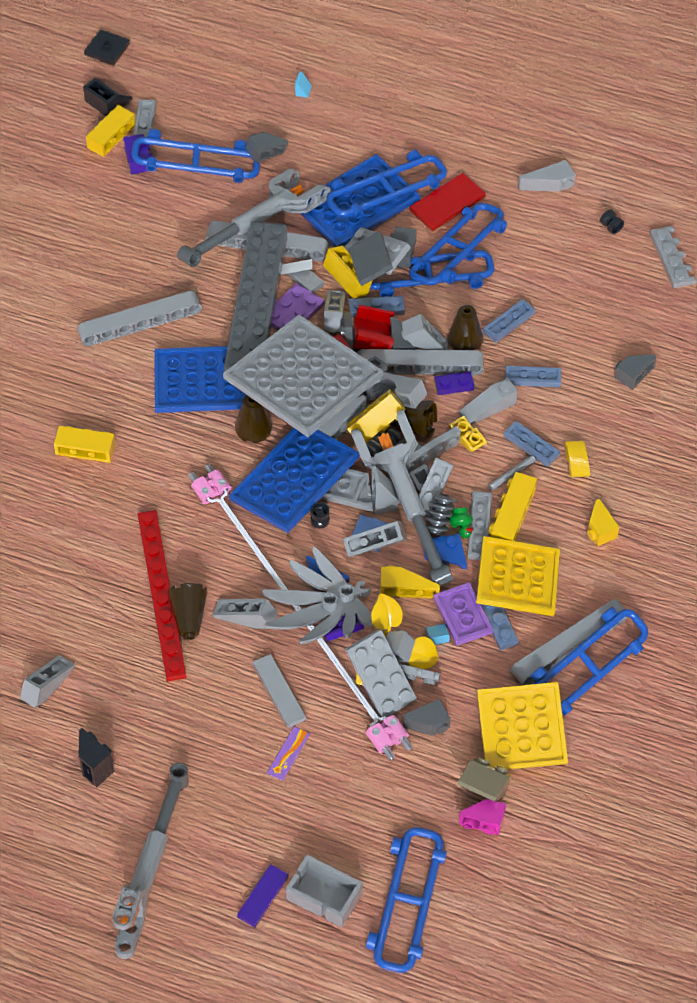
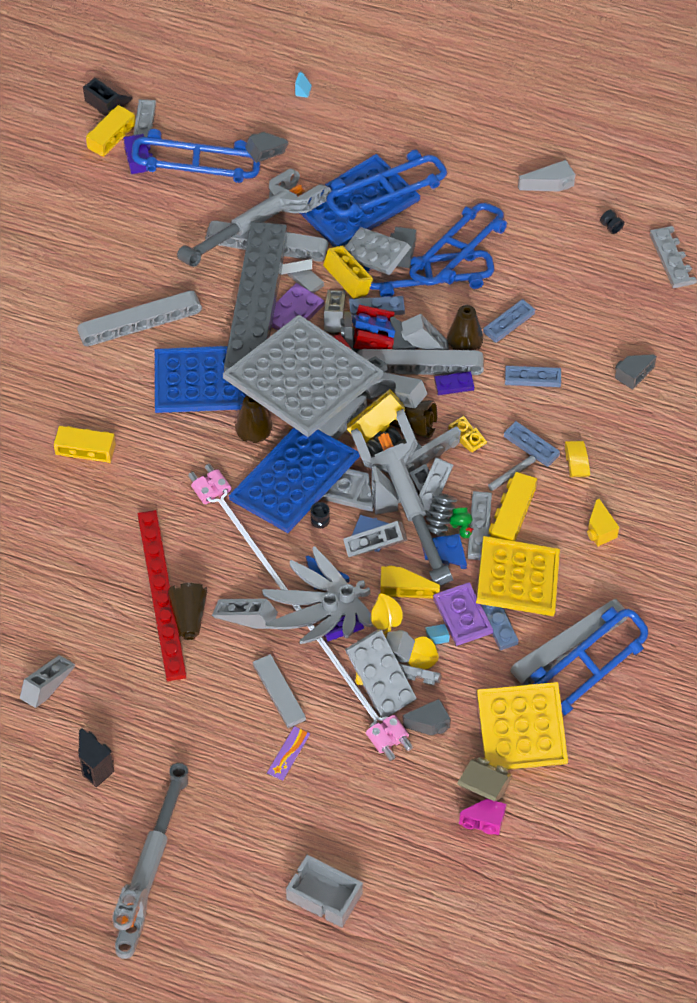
(107, 47): black plate -> none
(262, 895): dark purple tile -> none
(370, 258): dark grey tile -> none
(373, 324): none -> blue wing
(377, 940): blue bar -> none
(447, 201): red tile -> none
(491, 401): light grey slope -> none

